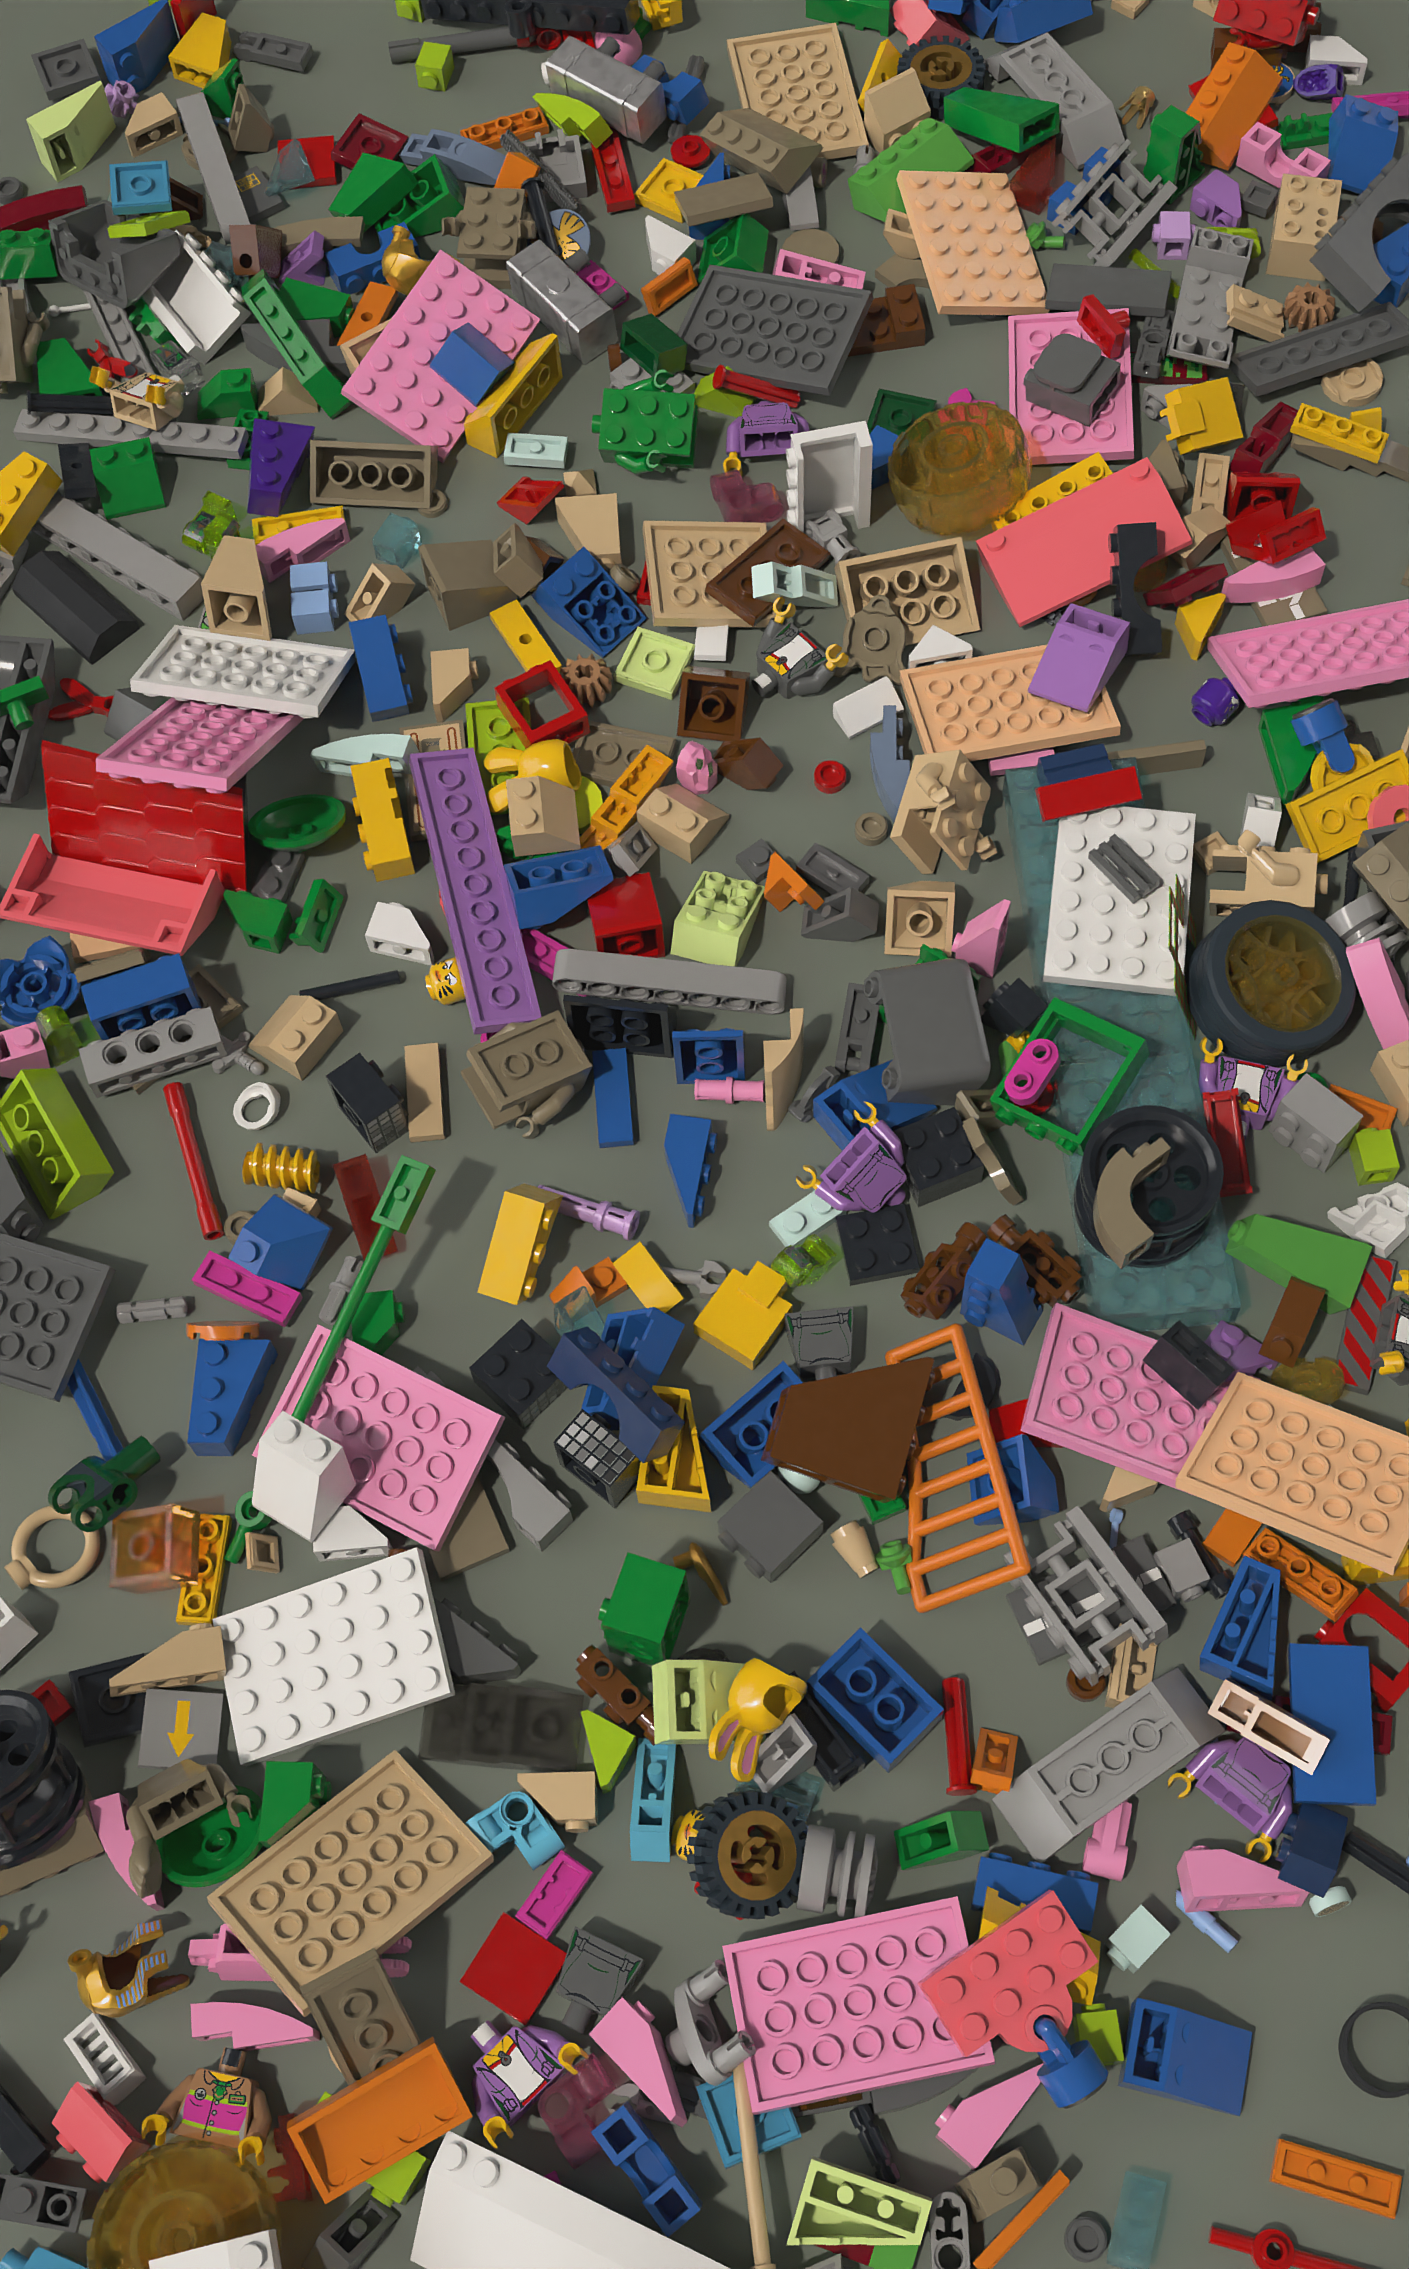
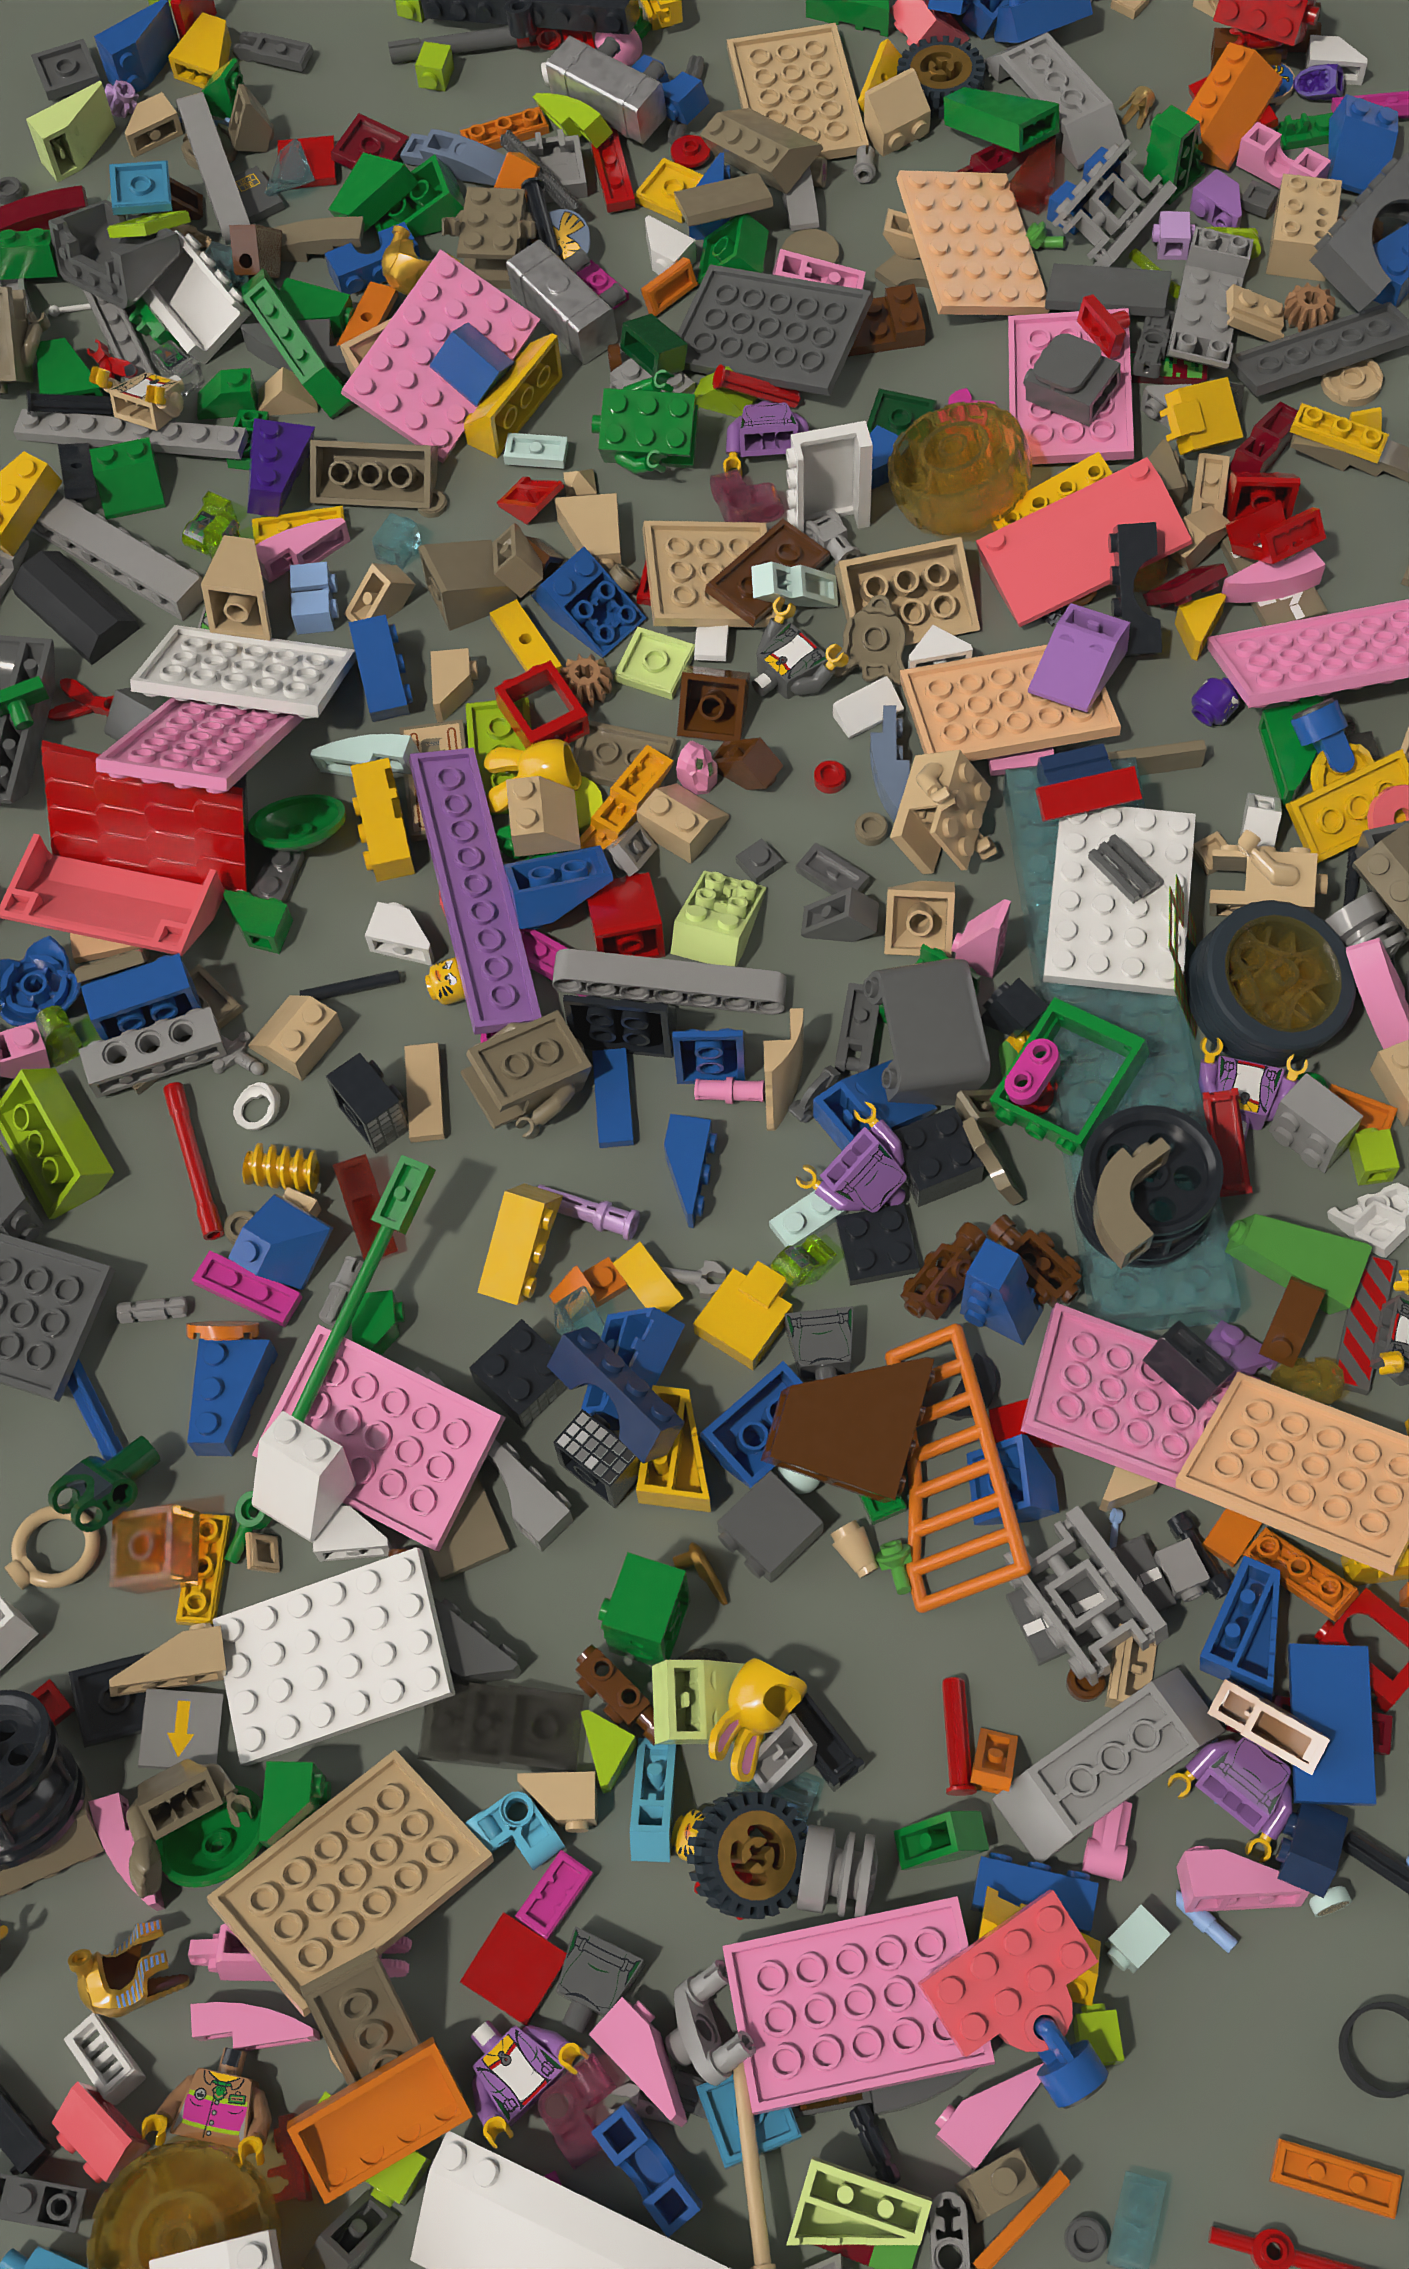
(305, 261): medium lavender slope -> none
(317, 916): green plate -> none
(785, 885): orange slope -> none
(874, 1699): blue brick -> none
(924, 148): bright green slope -> none
(1185, 2057): blue slope -> none

